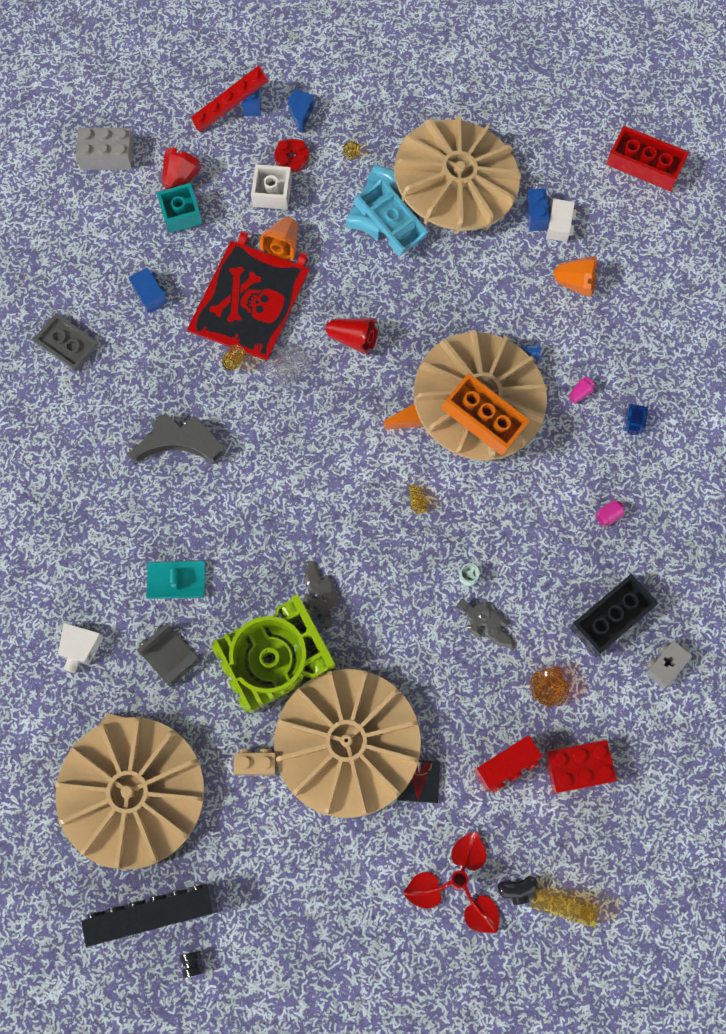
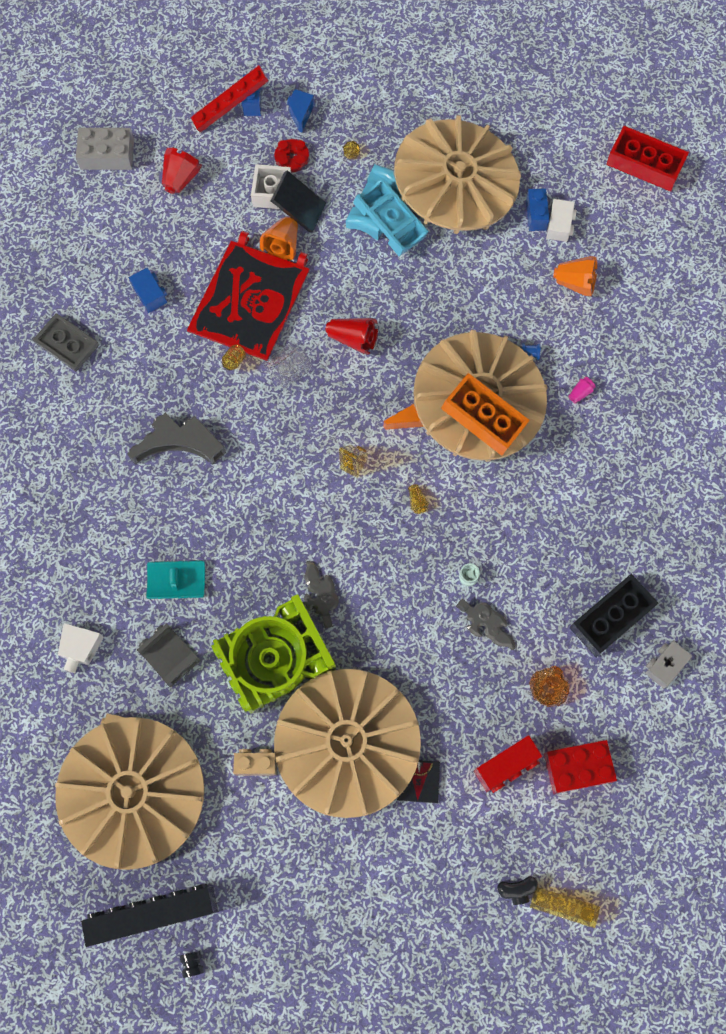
(179, 208): teal brick -> none
(298, 201): none -> black tile
(352, 459): none -> clear yellow slope
(470, 854): red plant -> none
(610, 513): dark pink brick -> none
(635, 419): clear blue brick -> none

